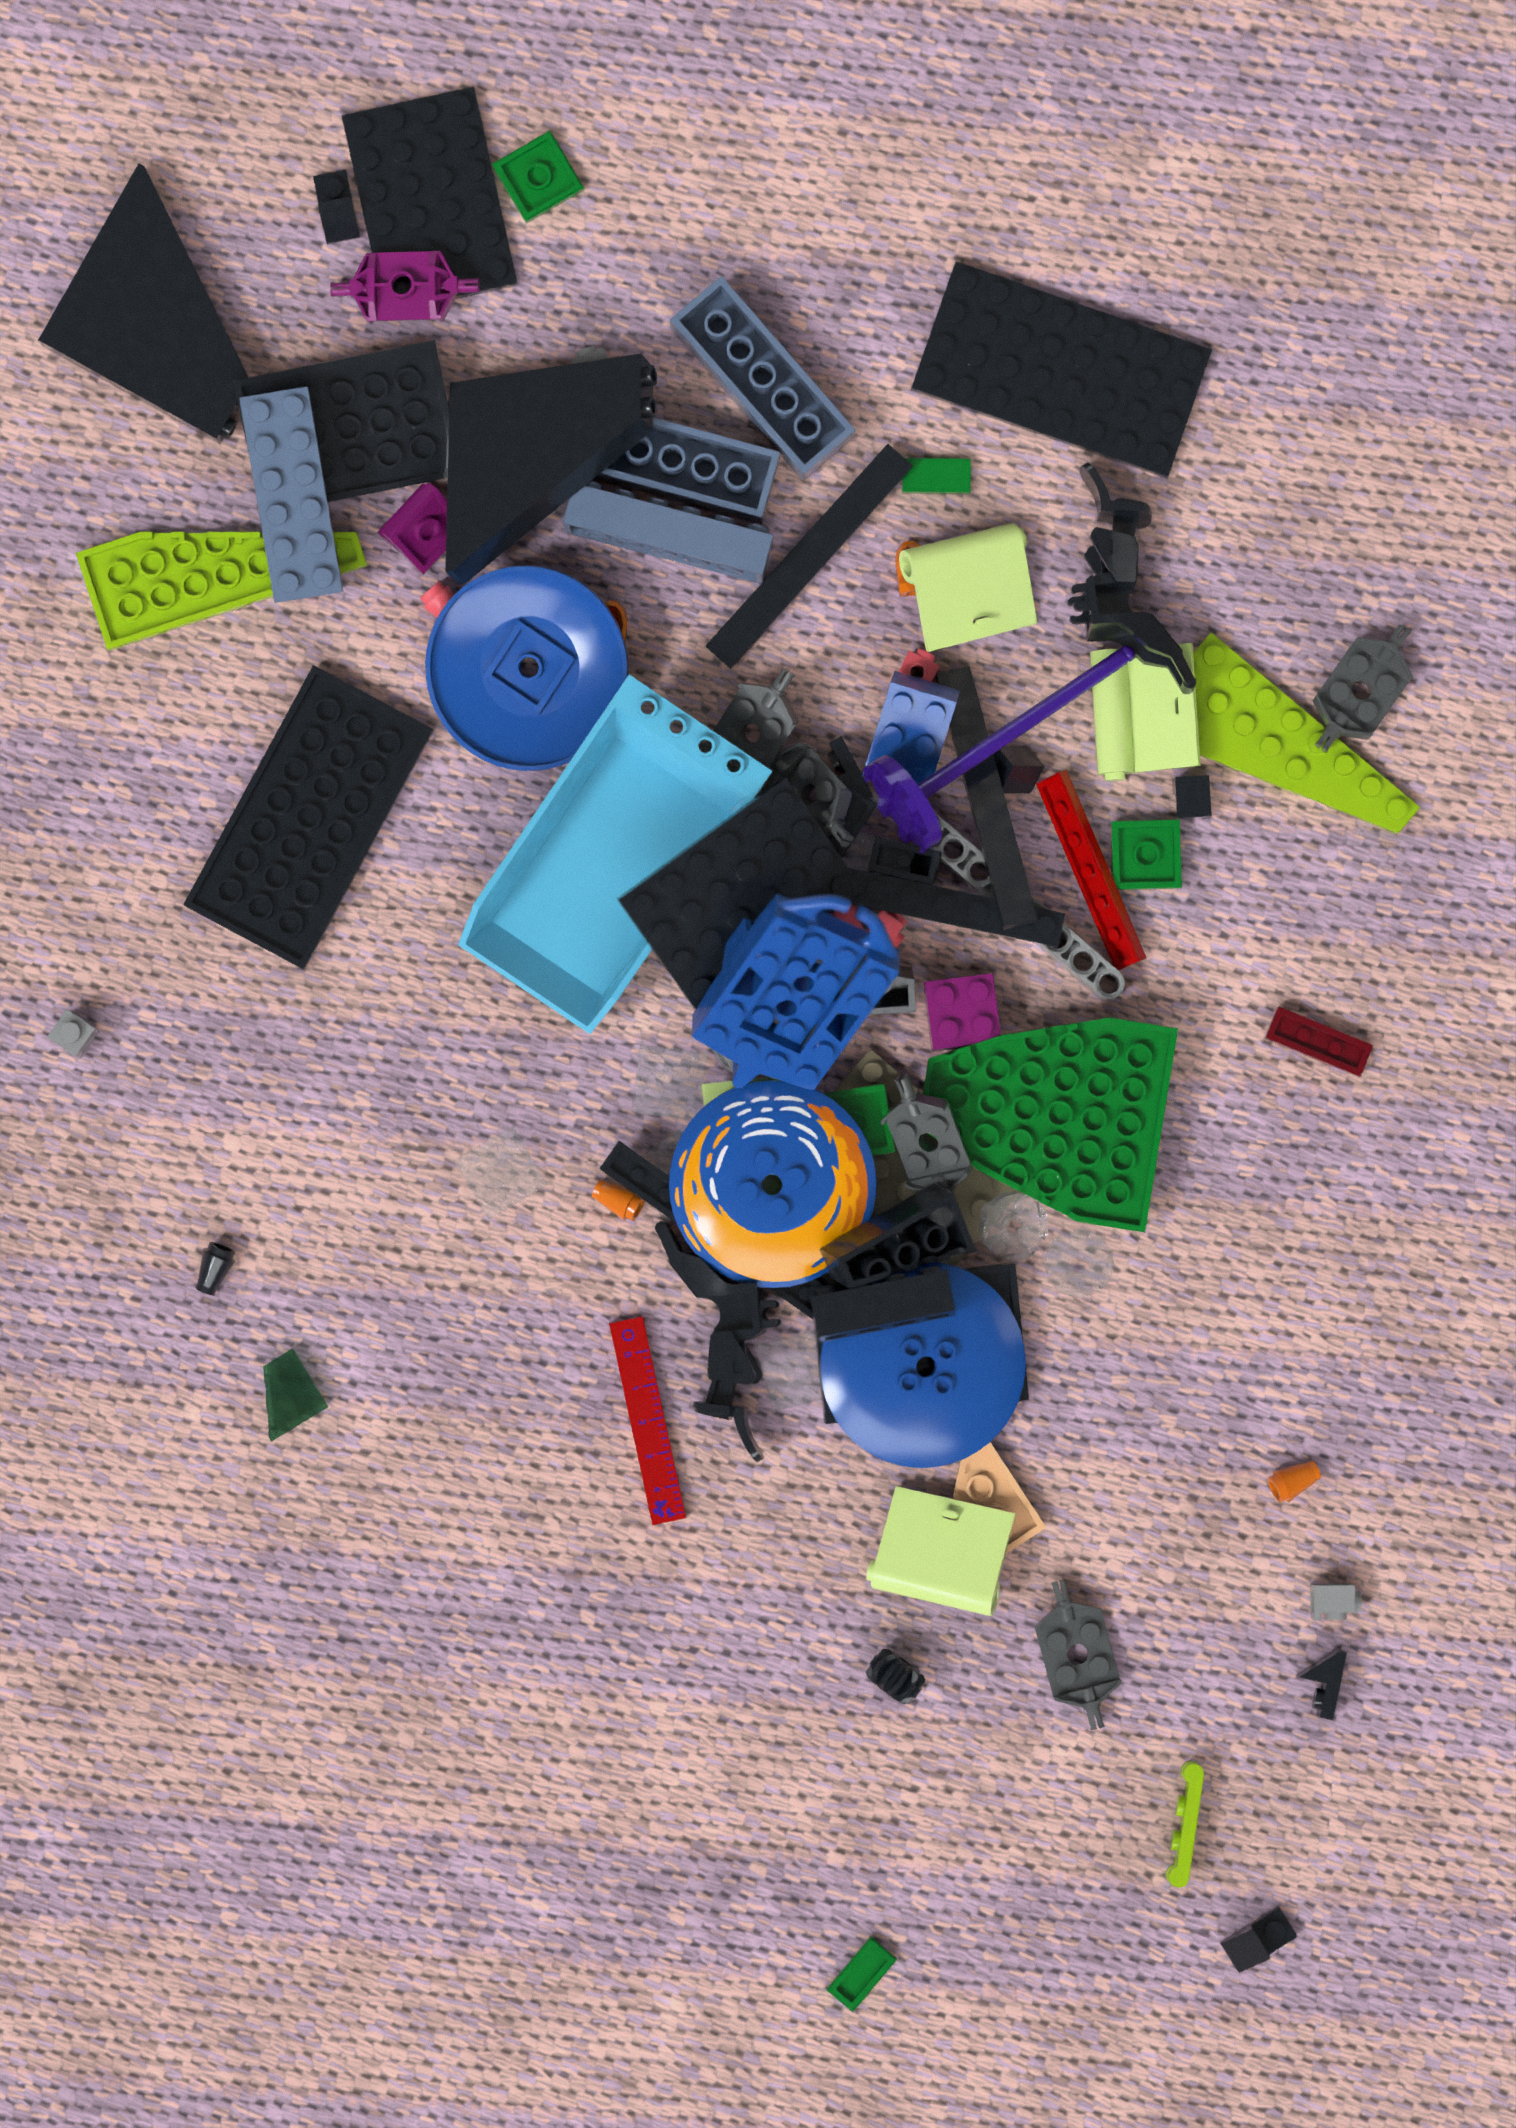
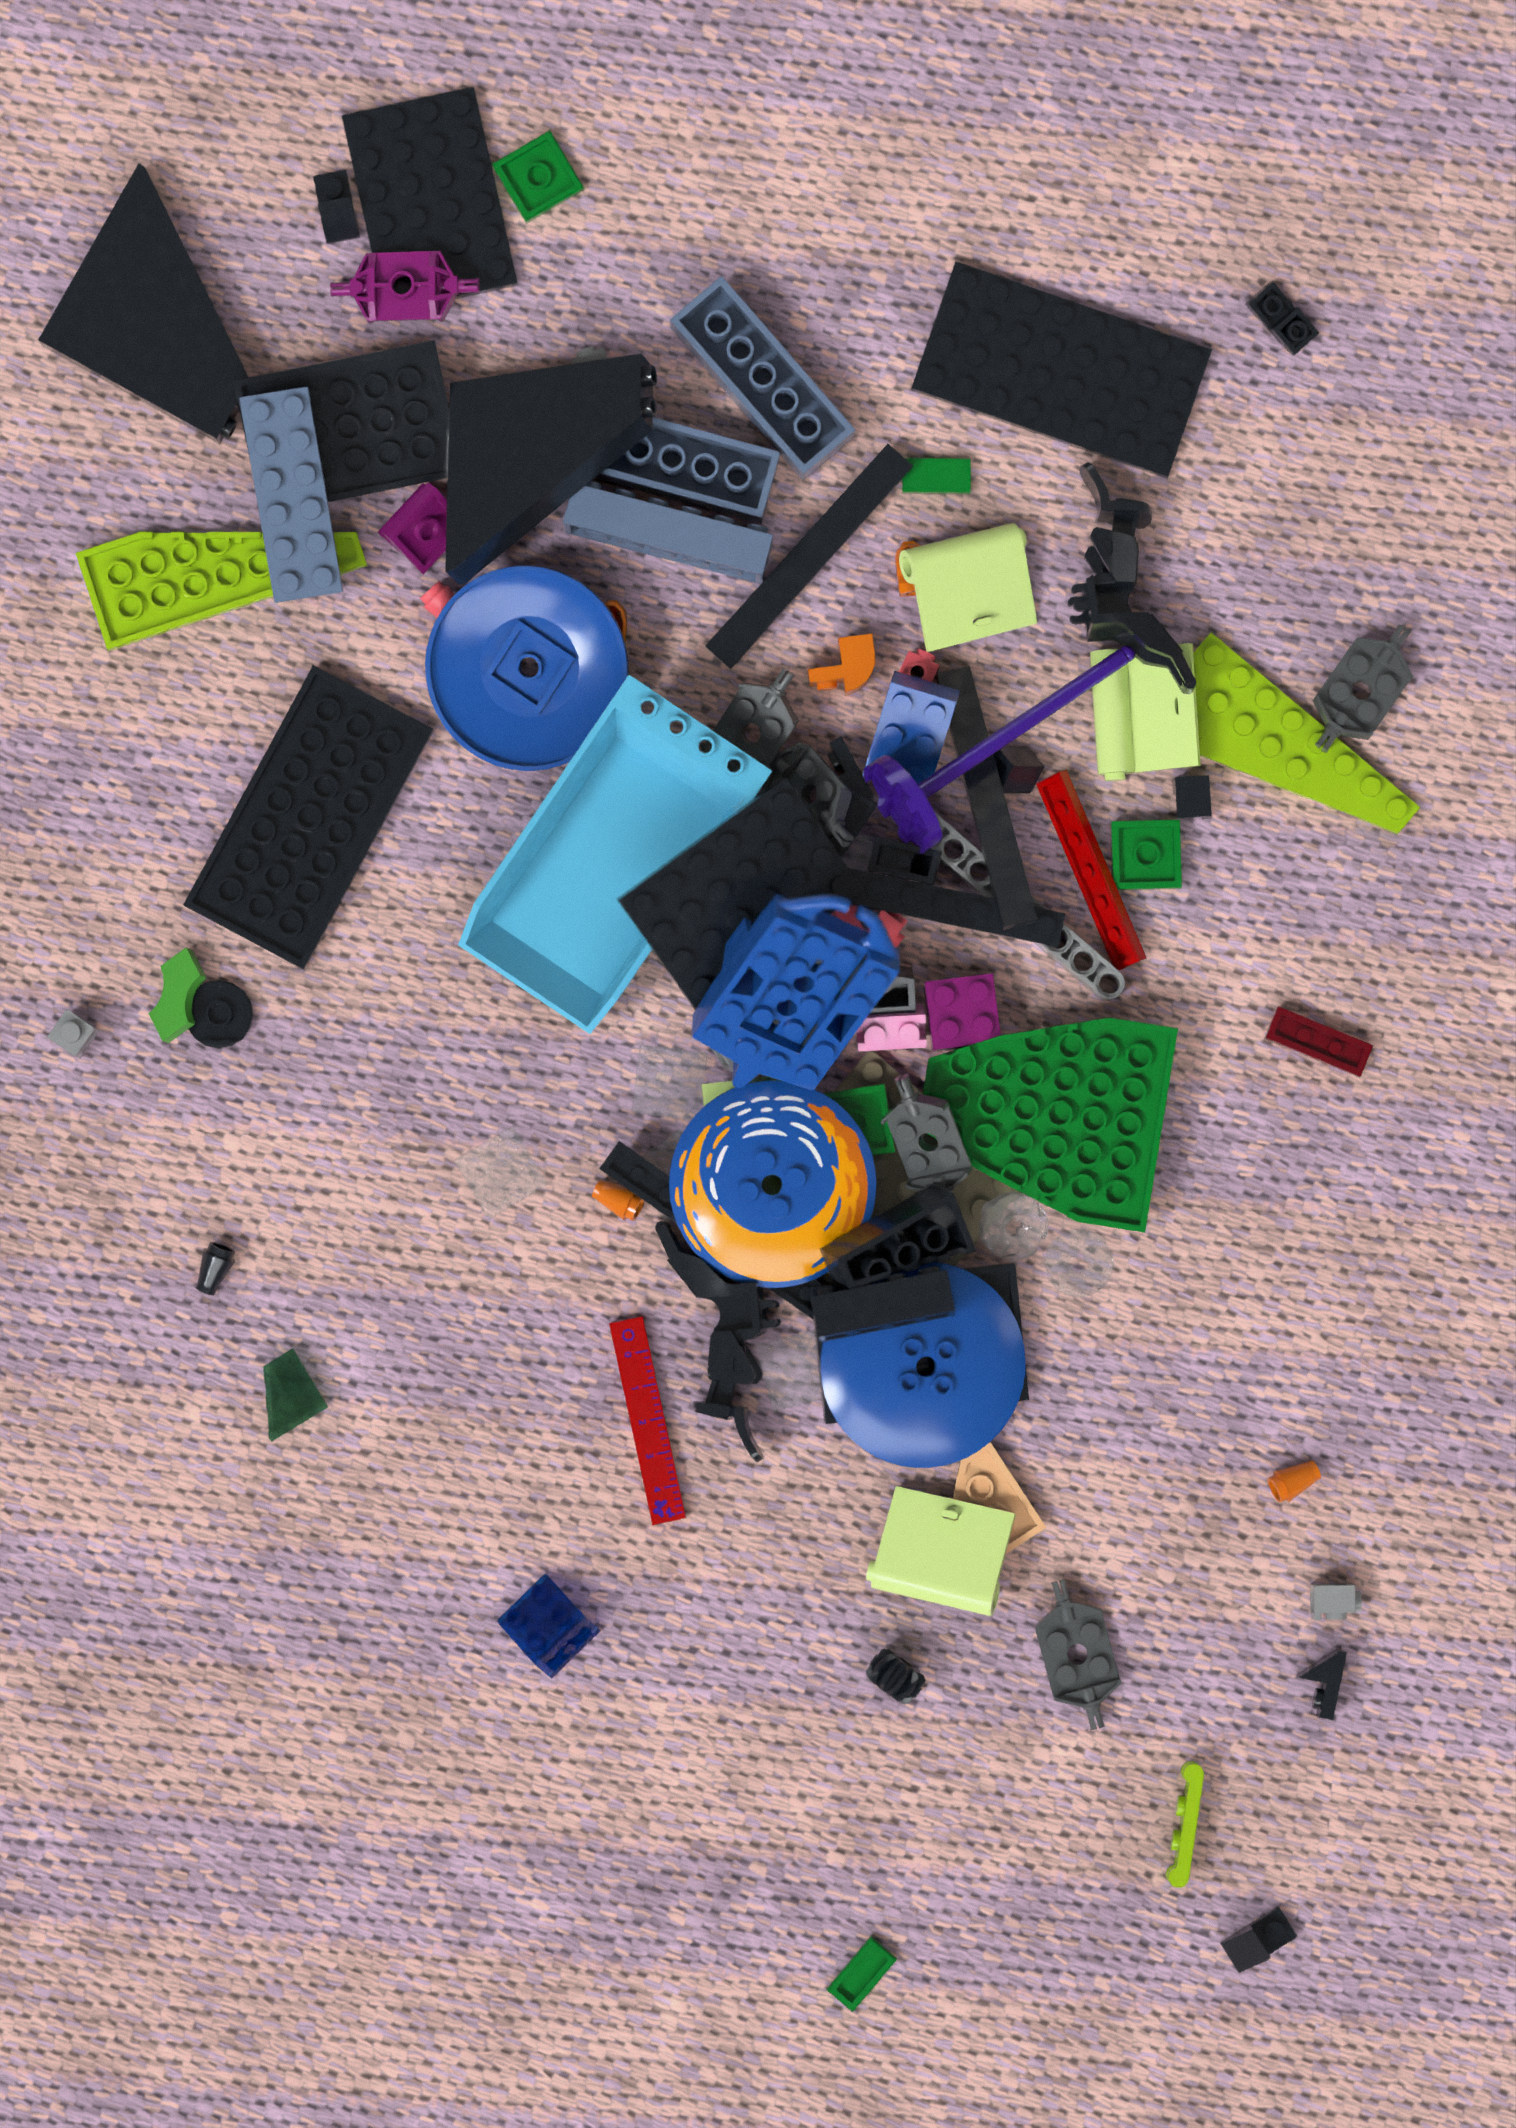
(181, 980): none -> bright green tile
(225, 1023): none -> black tile
(548, 1626): none -> clear blue bracket
(856, 666): none -> orange brick
(893, 1031): none -> bright pink brick
(1281, 318): none -> black slope

